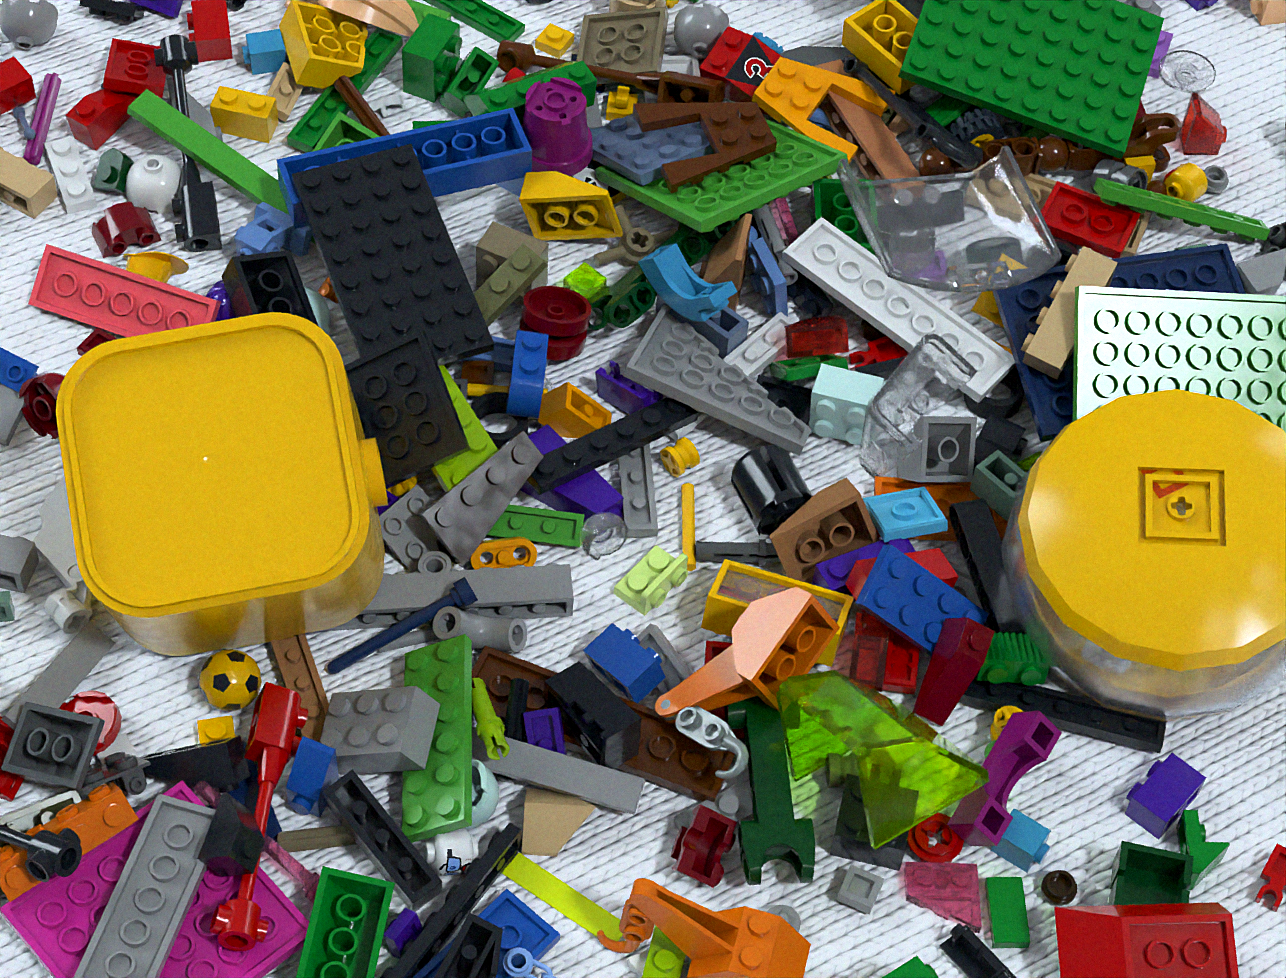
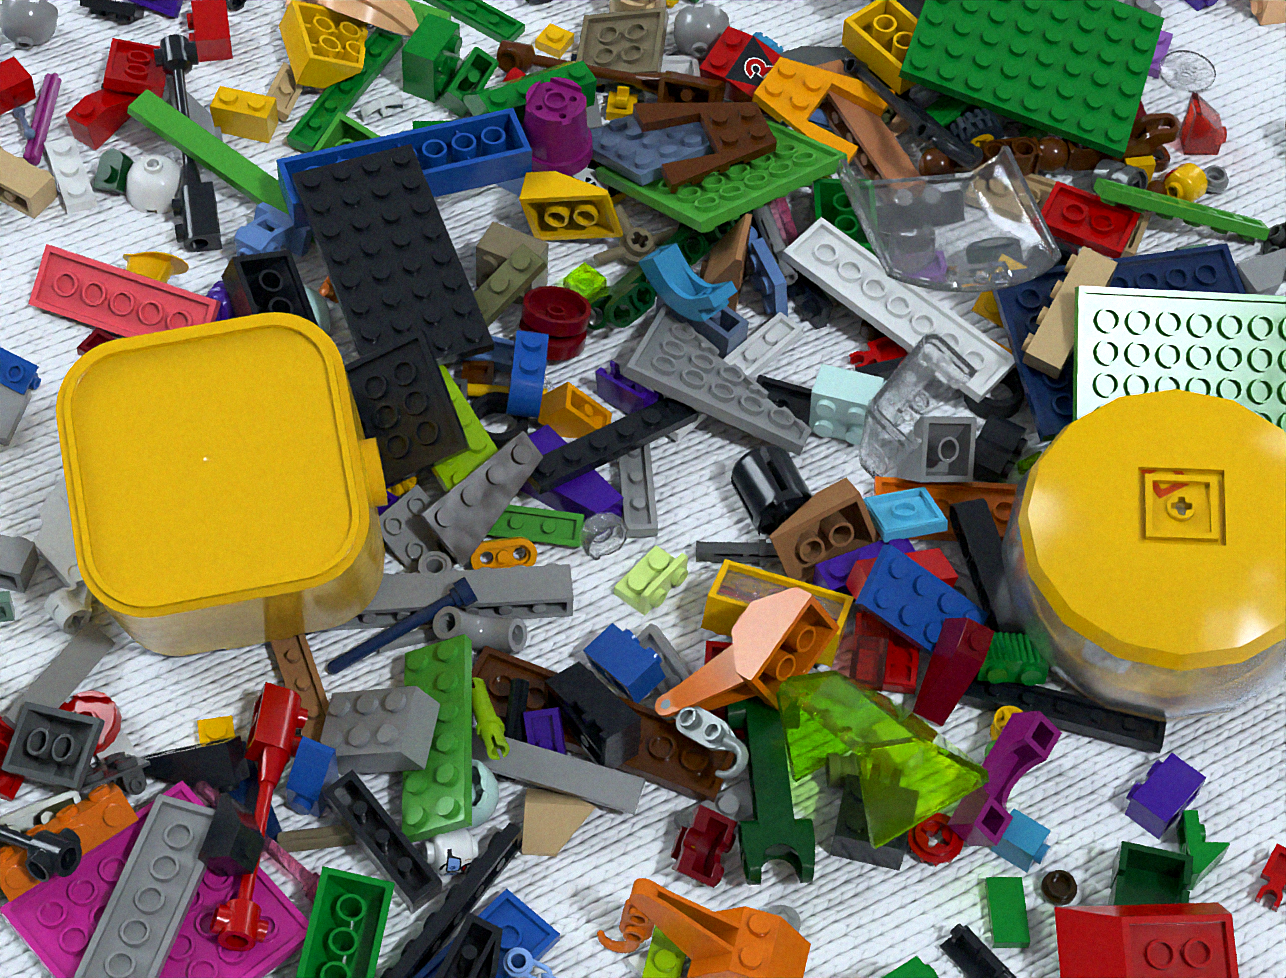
(40, 400): dark red cylinder -> none
(123, 226): dark red cylinder -> none
(230, 680): yellow piece -> none
(264, 51): dark azure brick -> none
(359, 106): reddish brown axle -> none
(401, 930): dark purple plate -> none
(562, 897): neon yellow sticker -> none
(680, 457): yellow wheel -> none
(688, 524): yellow bar -> none
(805, 367): green tile -> none
(816, 337): clear red slope -> none
(860, 889): light grey plate -> none
(945, 890): clear pink wing -> none
(996, 482): sand green brick -> none

